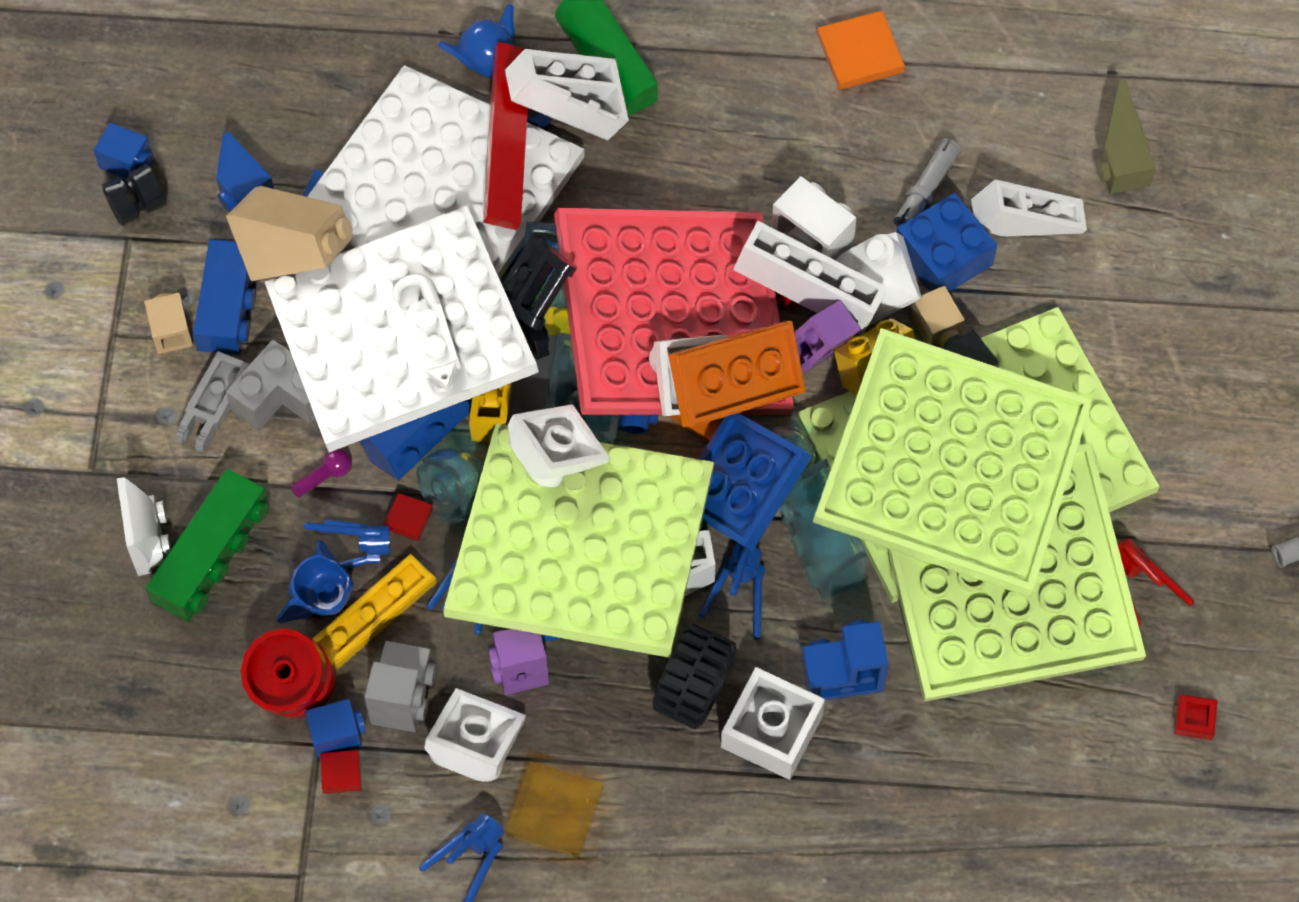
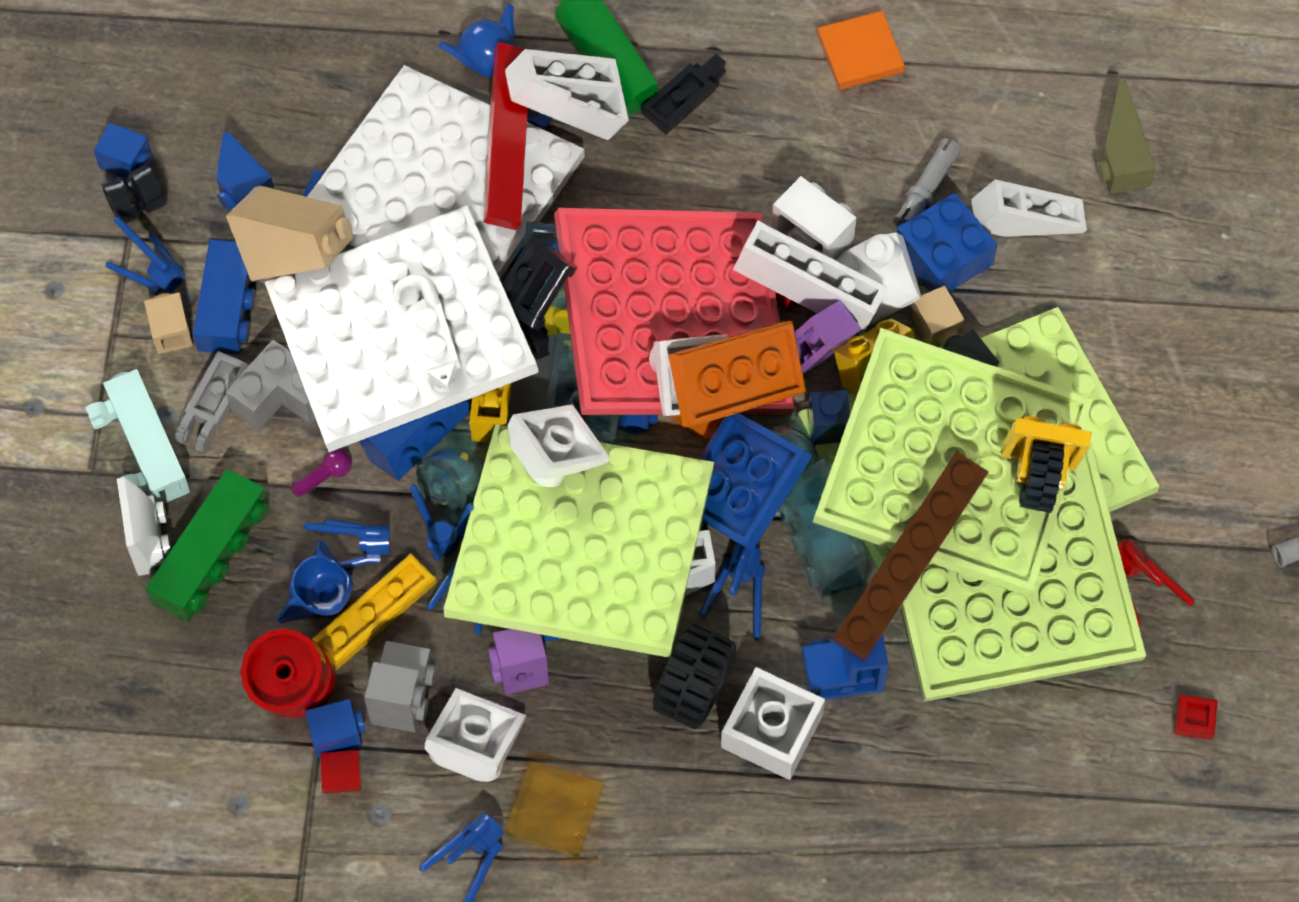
(144, 433): none -> light aqua brick
(163, 272): none -> blue plant
(408, 517): red tile -> none
(441, 535): none -> blue plant
(684, 94): none -> black hinge
(828, 416): none -> dark blue brick
(910, 556): none -> reddish brown plate
(1044, 458): none -> plate

